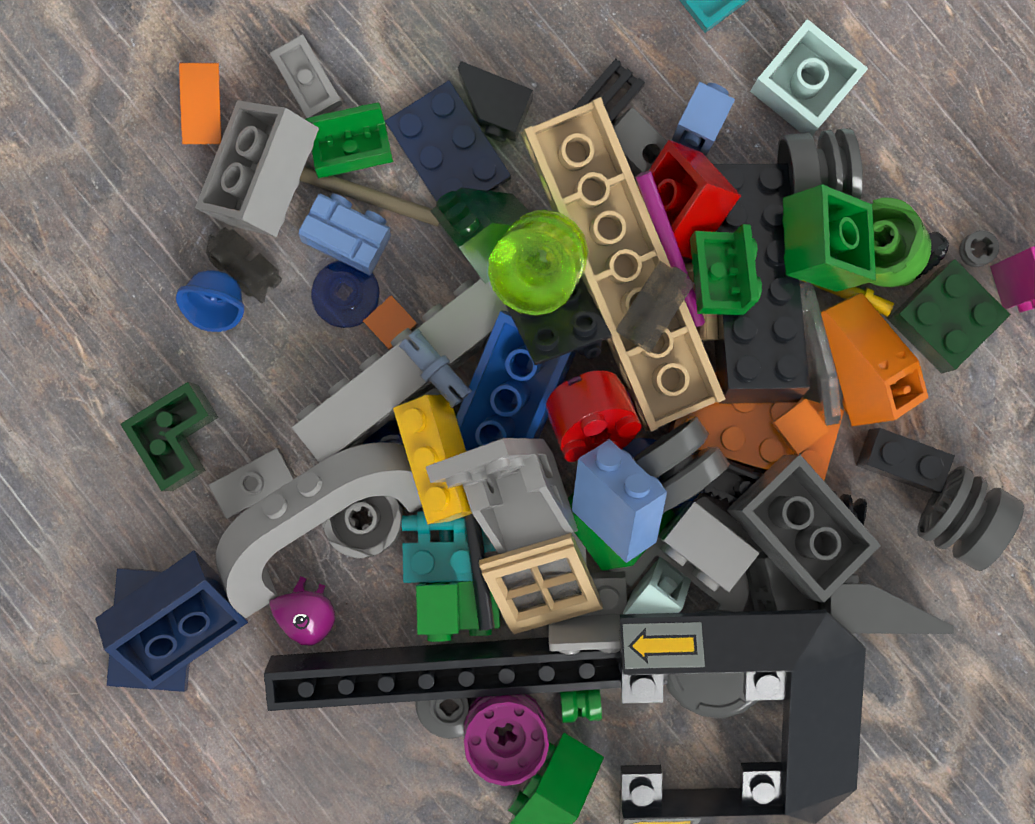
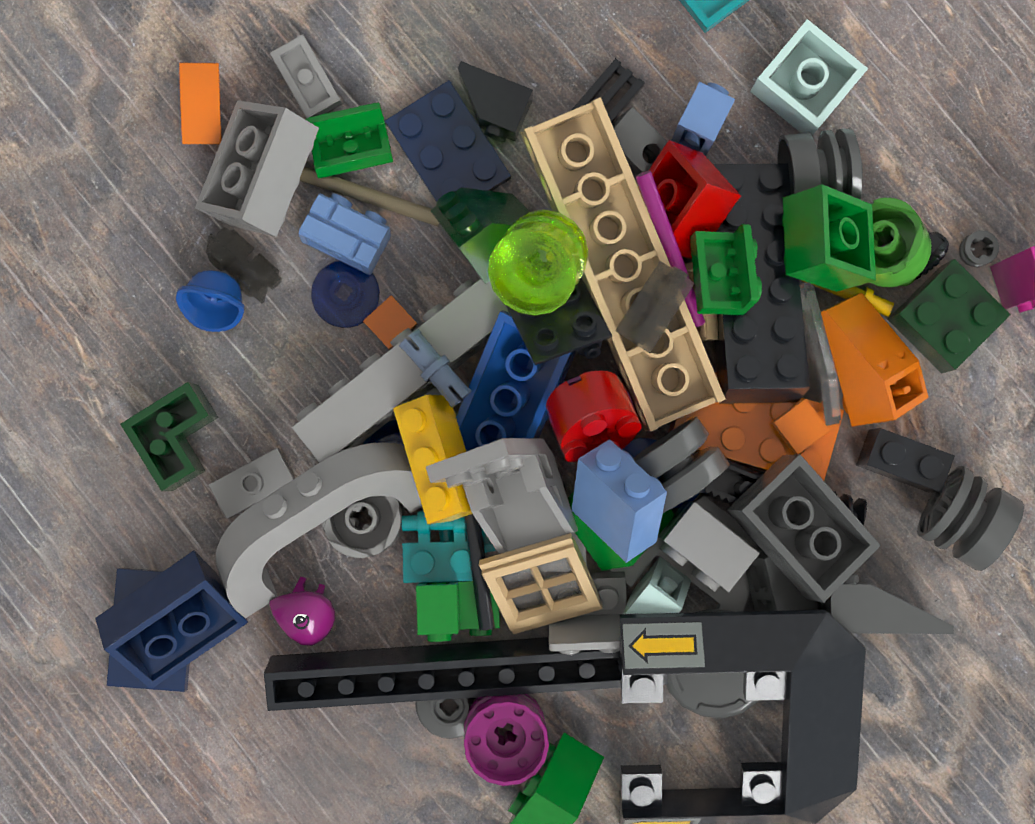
(581, 704): green wheel -> none

